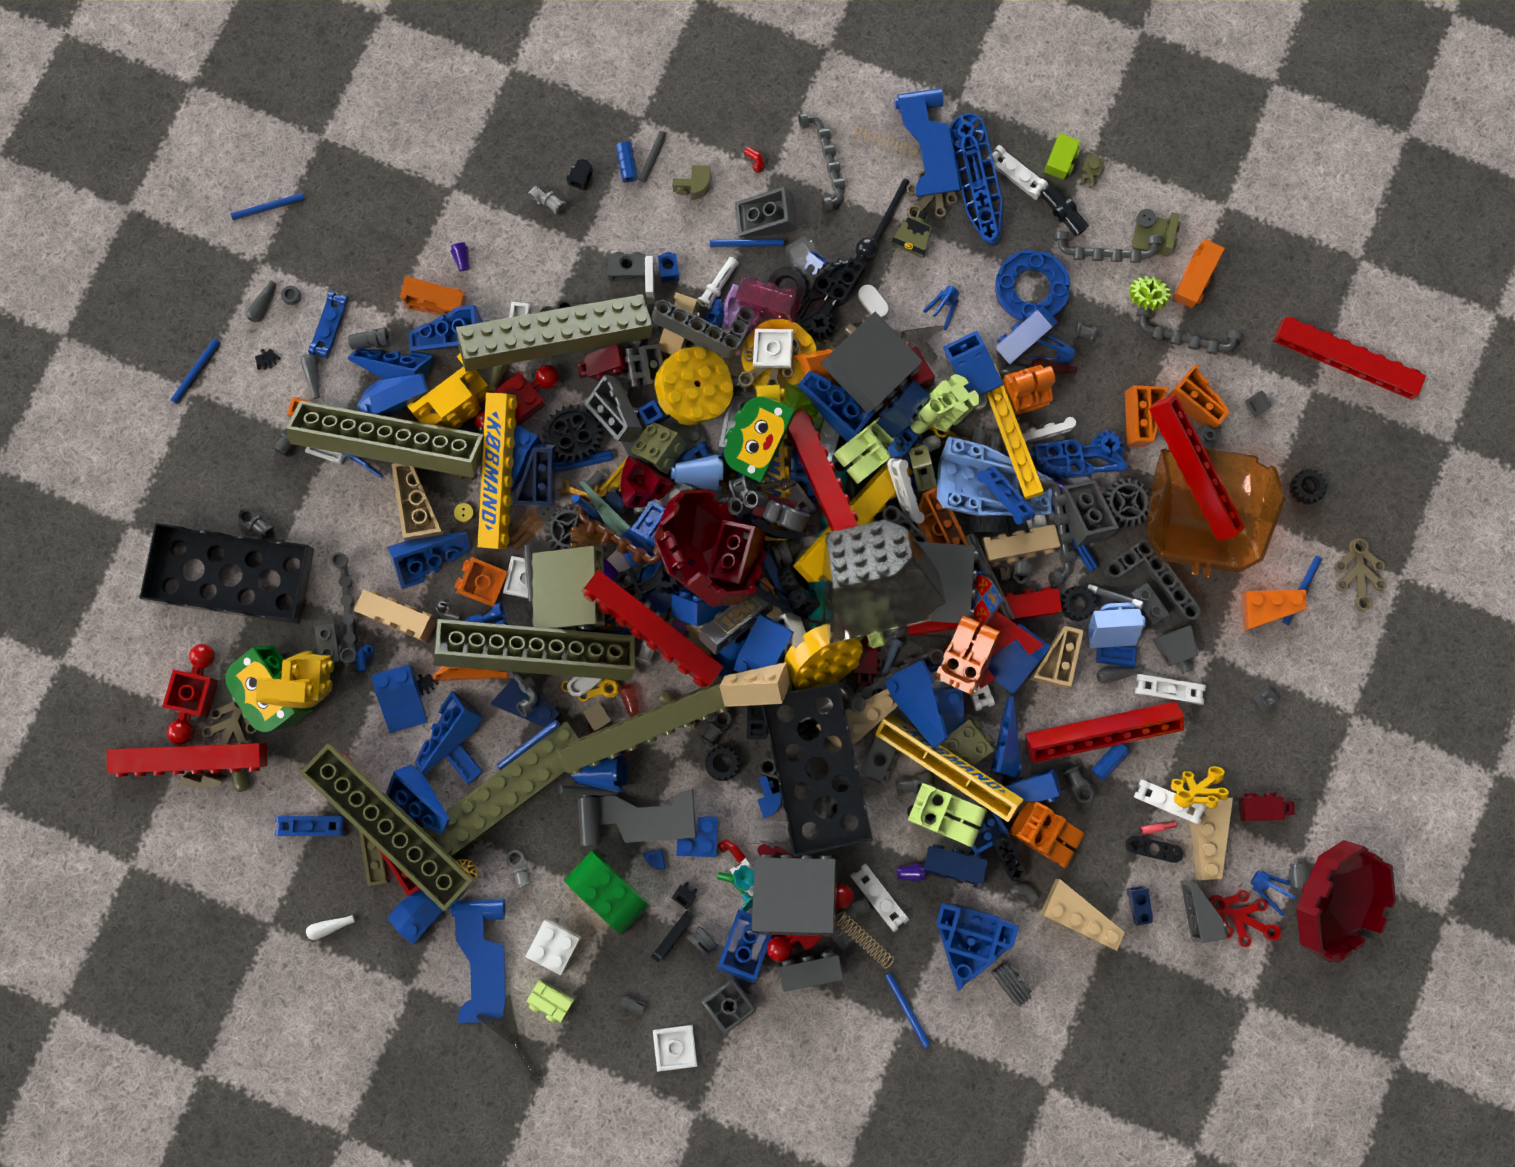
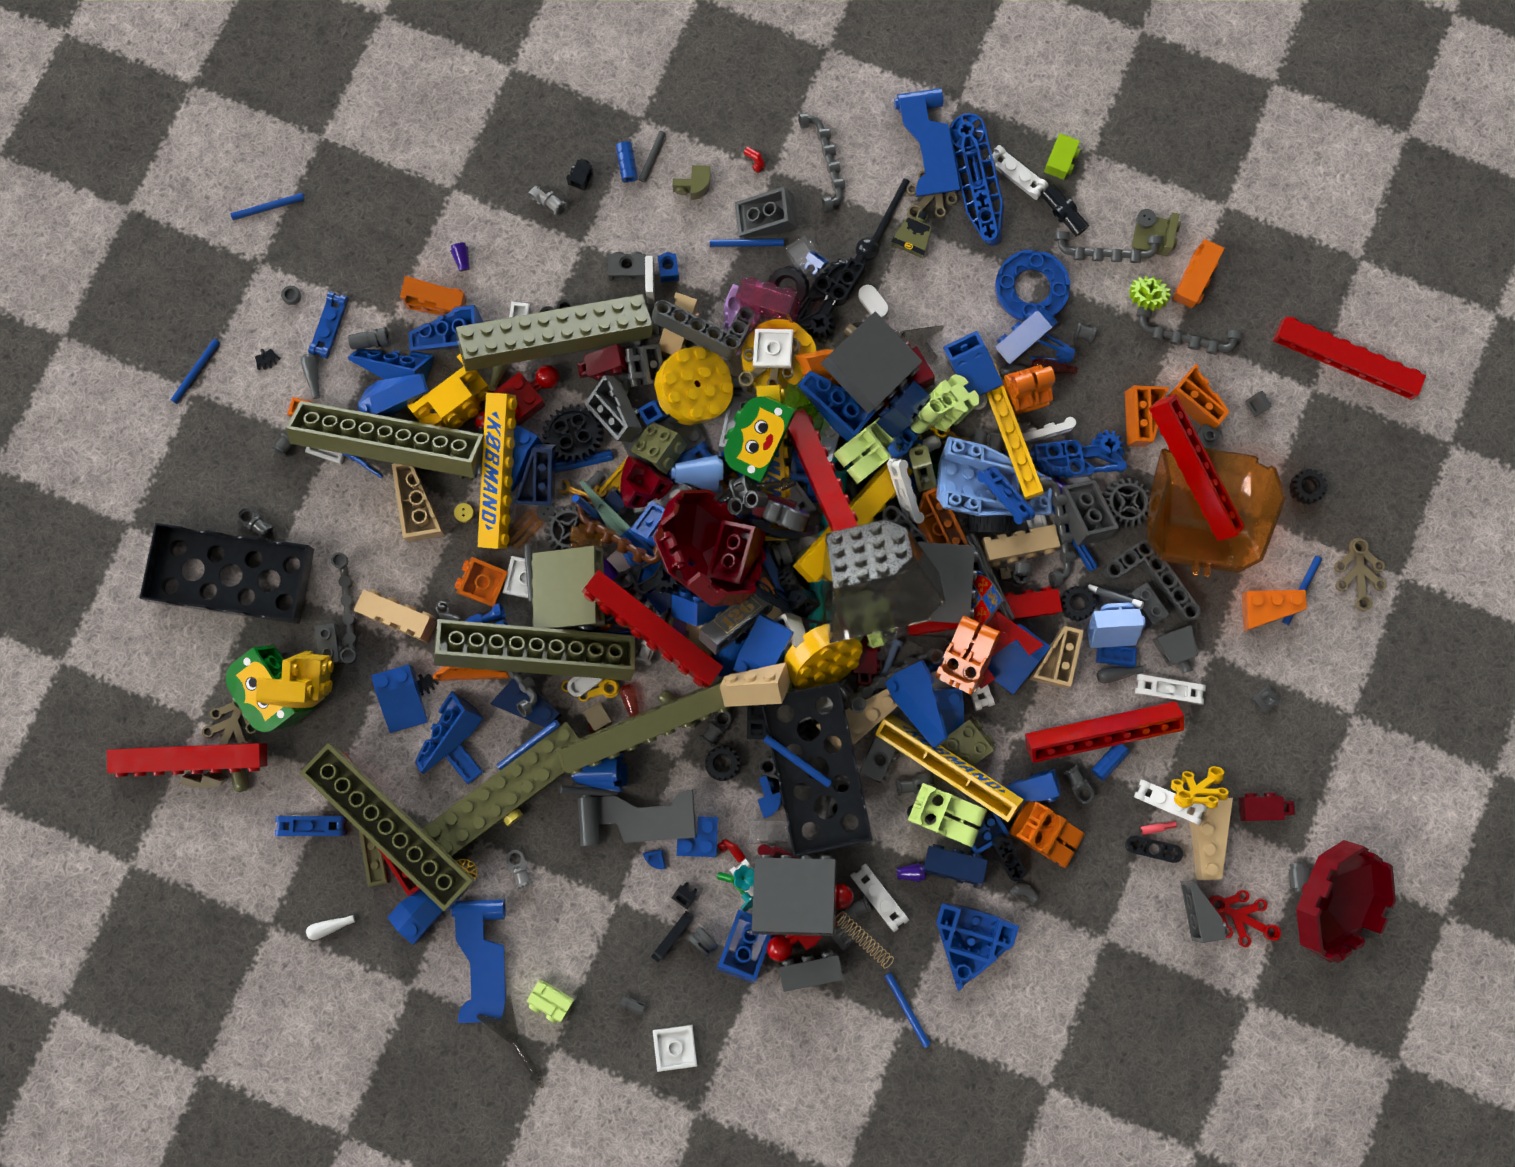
(190, 693): red brick -> none
(259, 305): dark grey piece -> none
(362, 655): blue arm -> none
(416, 798): blue wedge -> none
(420, 556): blue wedge -> none
(513, 817): none -> light yellow tile
(553, 947): white brick -> none
(606, 892): green brick -> none
(713, 290): white pin -> none
(715, 316): blue plate -> none
(728, 1018): dark grey brick -> none
(797, 761): none -> blue bar
(856, 128): tan piece -> none
(948, 297): blue plant -> none
(1007, 752): blue wedge -> none
(1017, 990): dark grey brick -> none
(1075, 913): tan wedge -> none
(1092, 168): olive plate -> none
(1140, 905): dark blue leg -> none
(1262, 881): blue plant -> none

